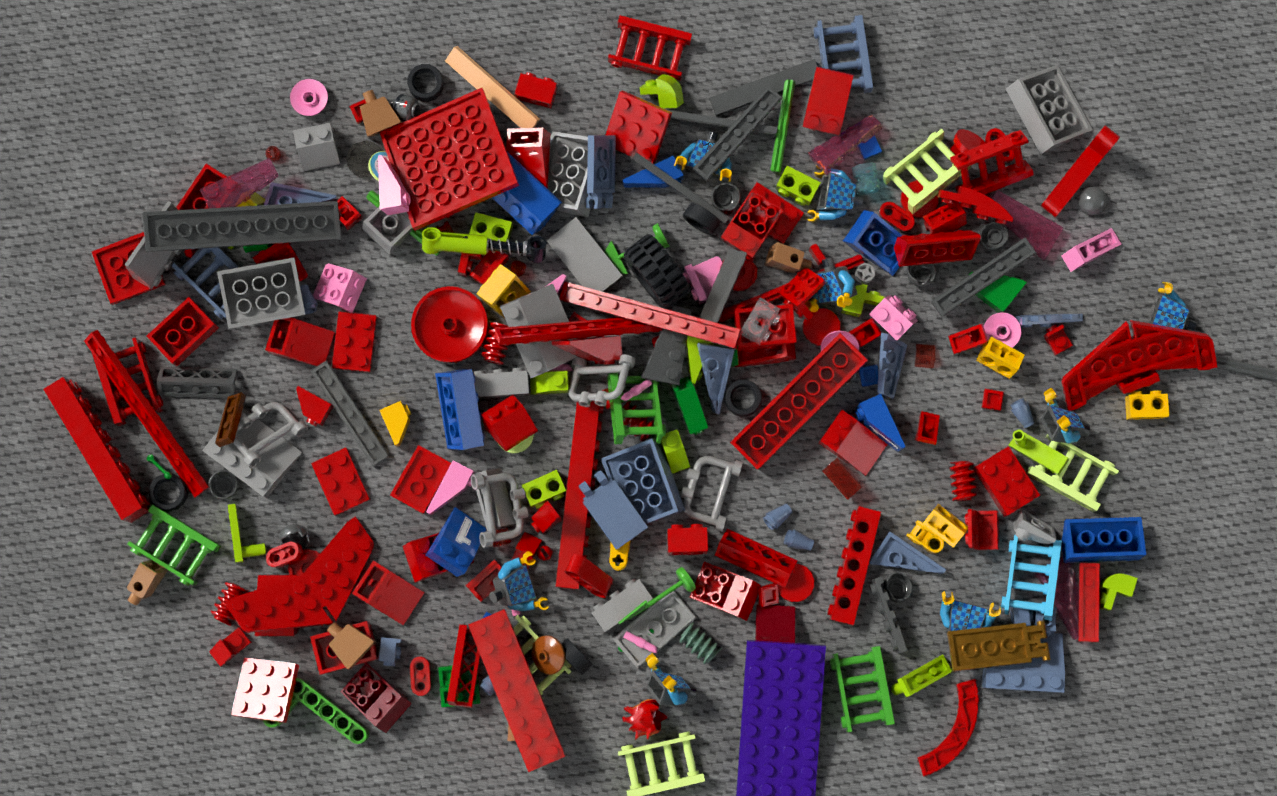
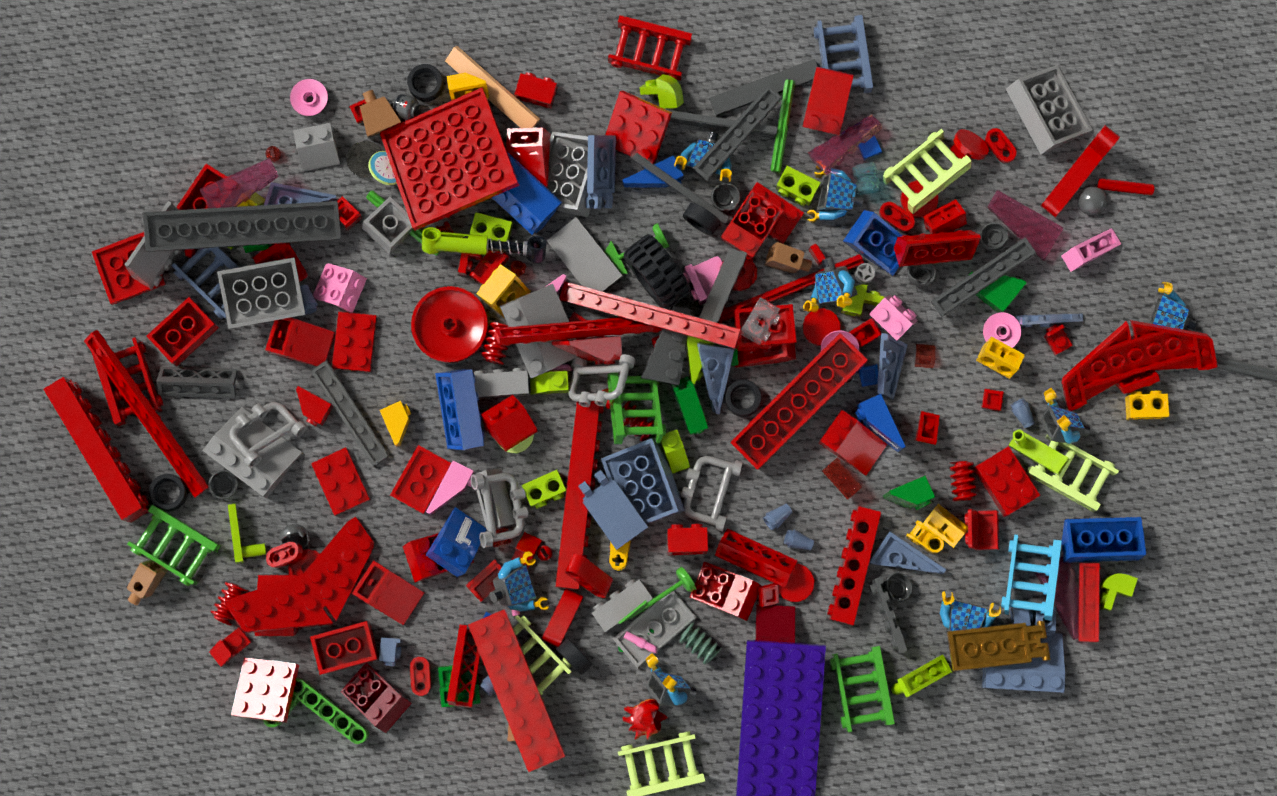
(151, 459): green hinge -> none
(230, 419): reddish brown tile -> none
(349, 644): medium nougat torso -> none
(392, 193): slope -> none
(463, 84): none -> yellow slope
(545, 518): red slope -> none
(553, 651): dark orange dish -> none
(562, 617): none -> red beam
(636, 390): bright pink piece -> none
(800, 290): red bracket -> none
(912, 494): none -> green slope
(960, 732): red tile -> none
(968, 339): red slope -> none
(983, 205): red slope -> none
(1004, 175): red fence -> none
(1032, 528): light grey slope -> none
(1125, 186): none -> red axle

